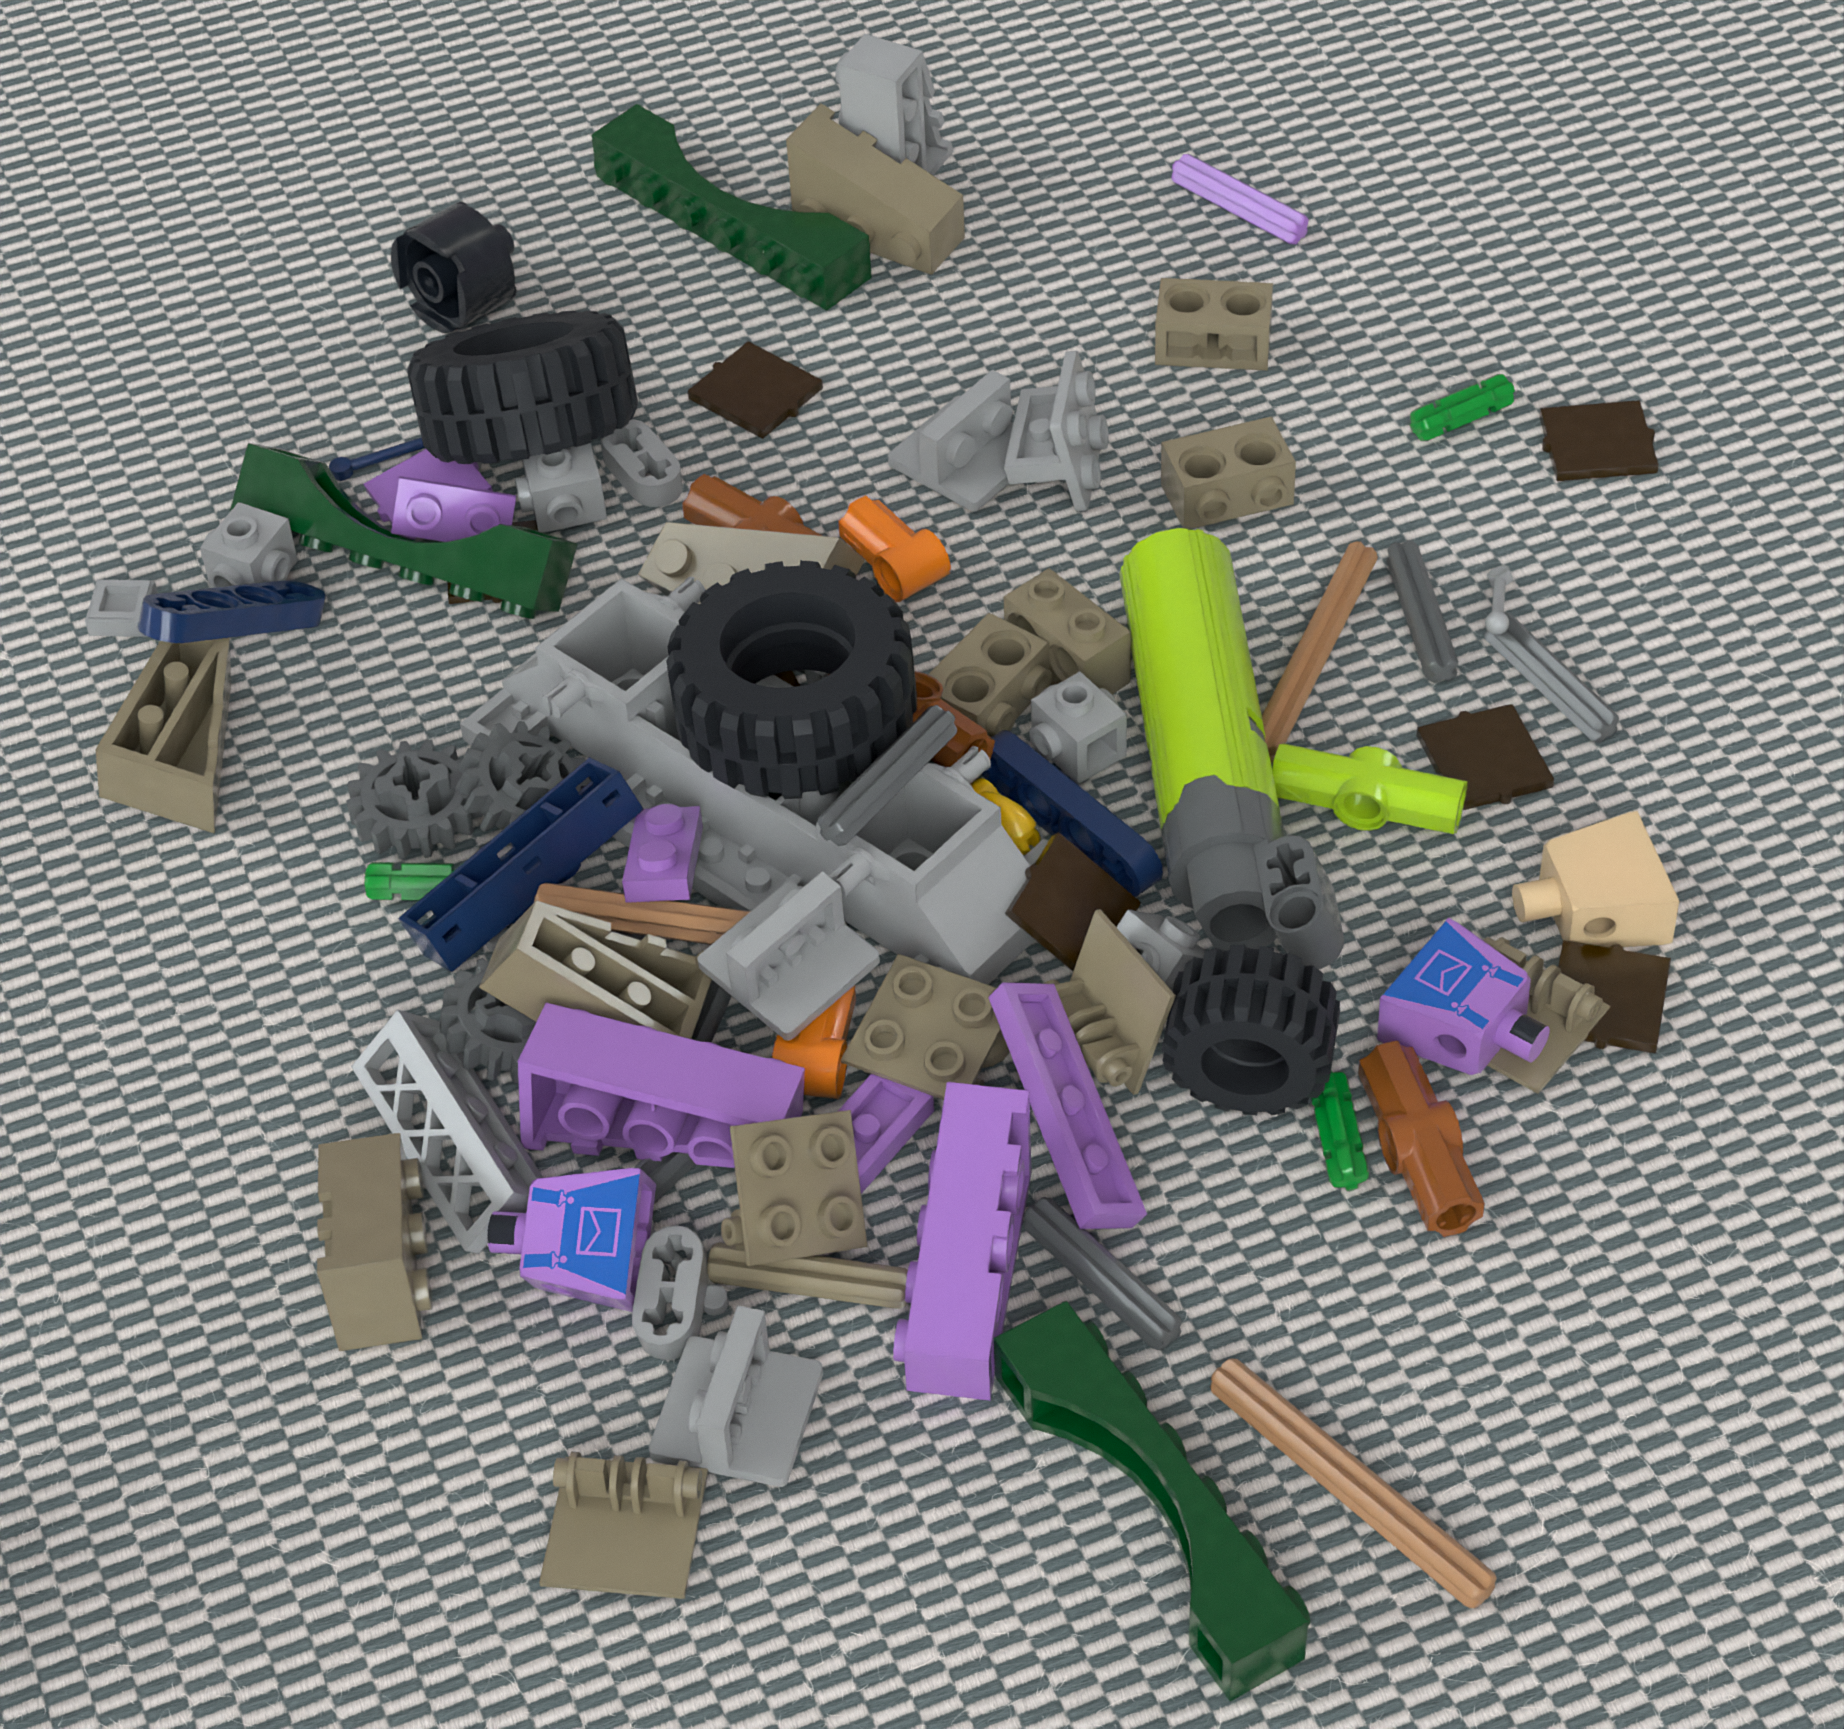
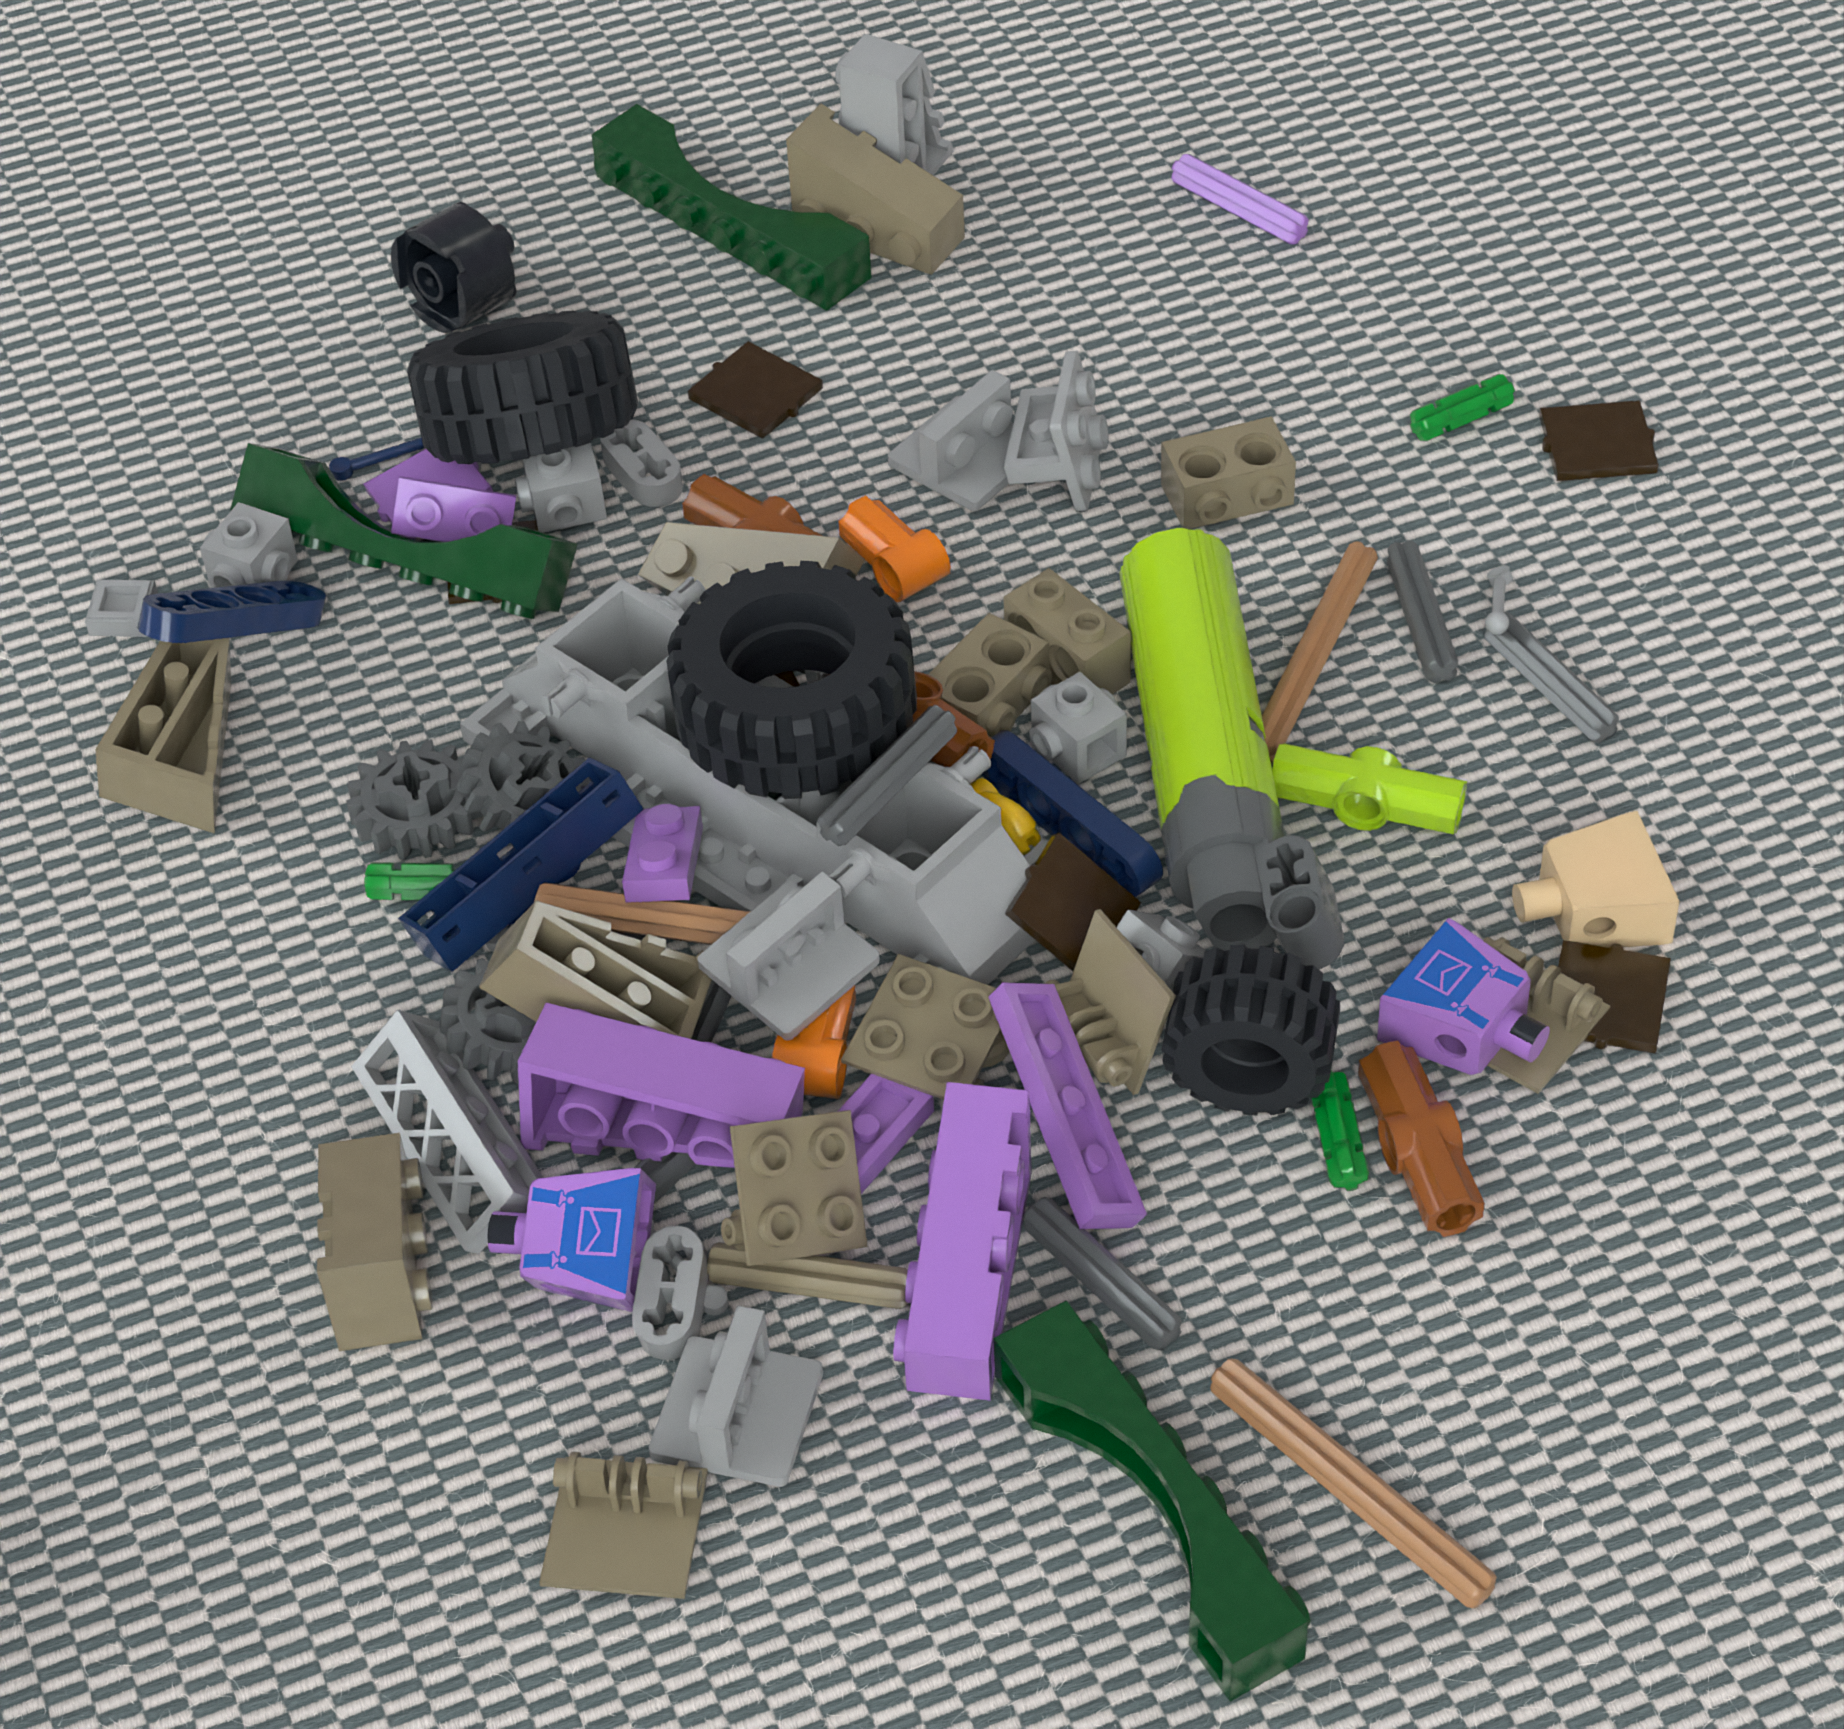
(1213, 324): dark tan brick -> none
(1489, 753): dark brown piece -> none

